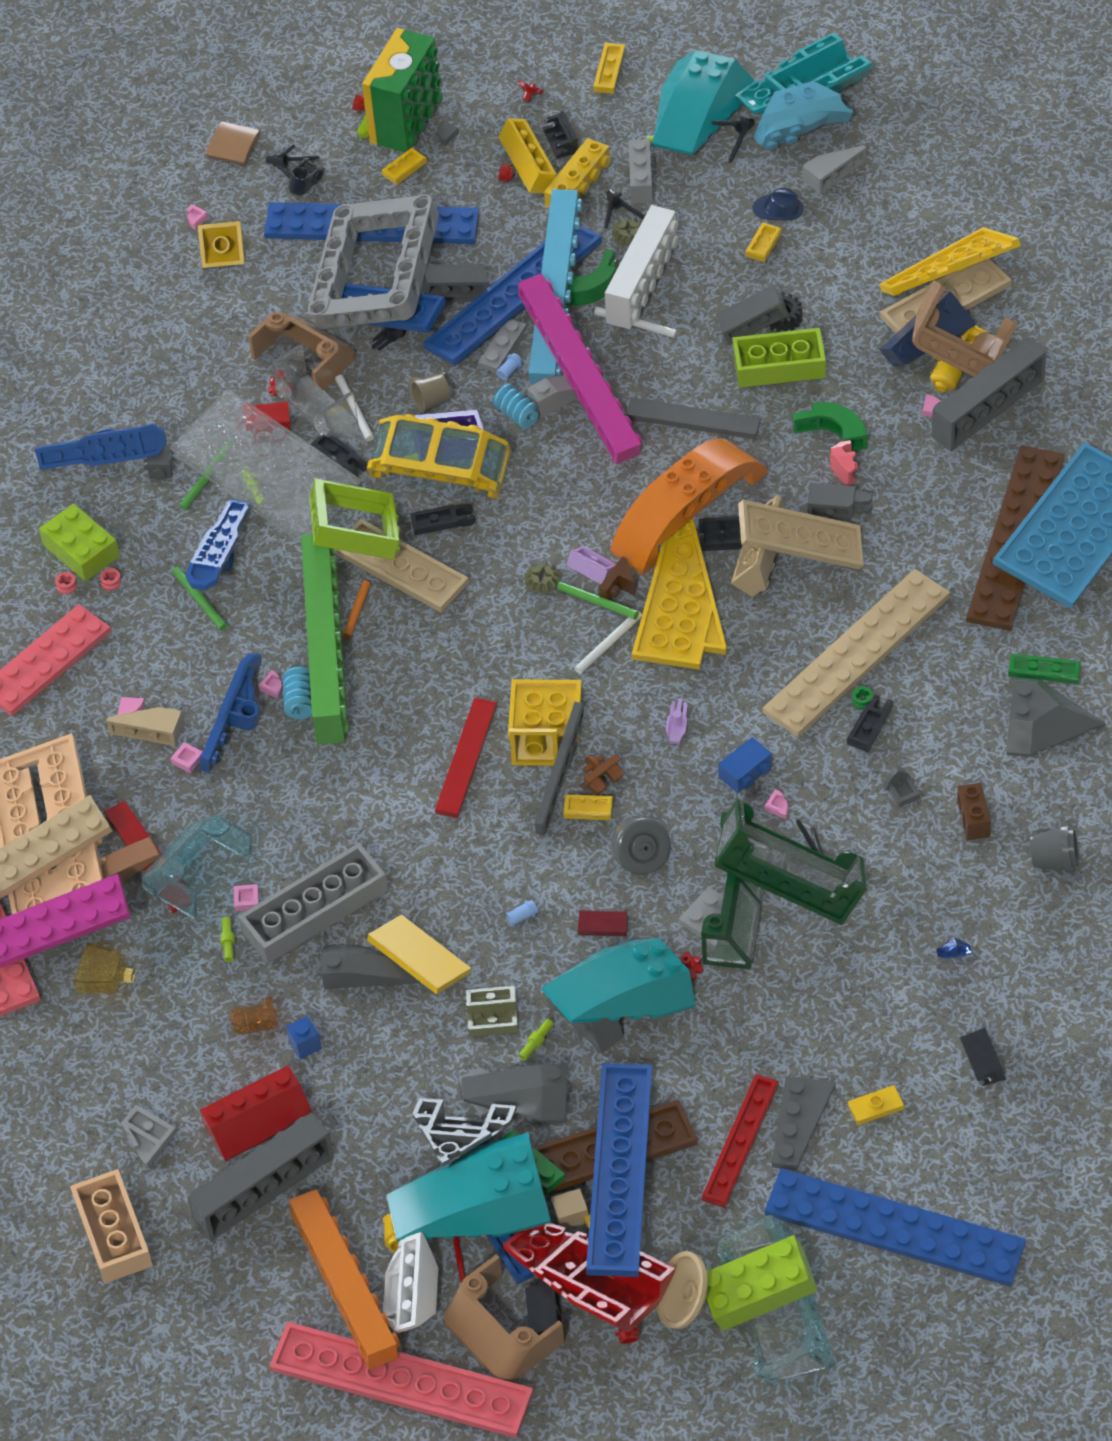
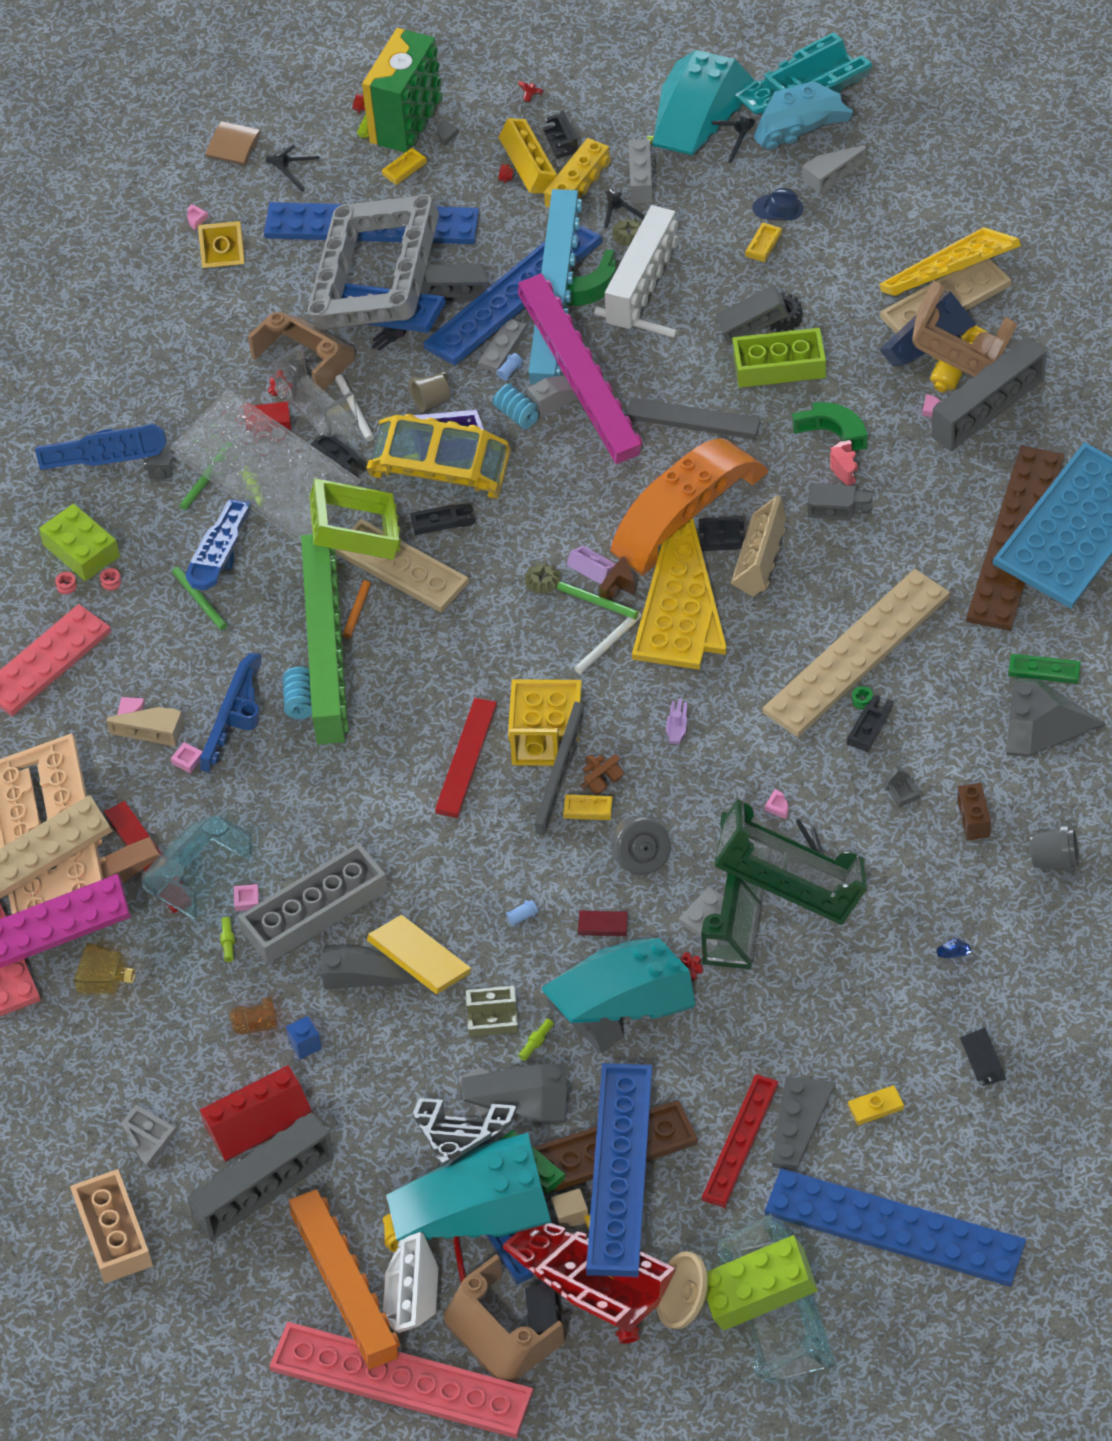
(271, 685): bright pink tile -> none
(304, 176): black piece -> none
(609, 68): yellow plate -> none
(745, 765): blue brick -> none
(800, 534): tan plate -> none

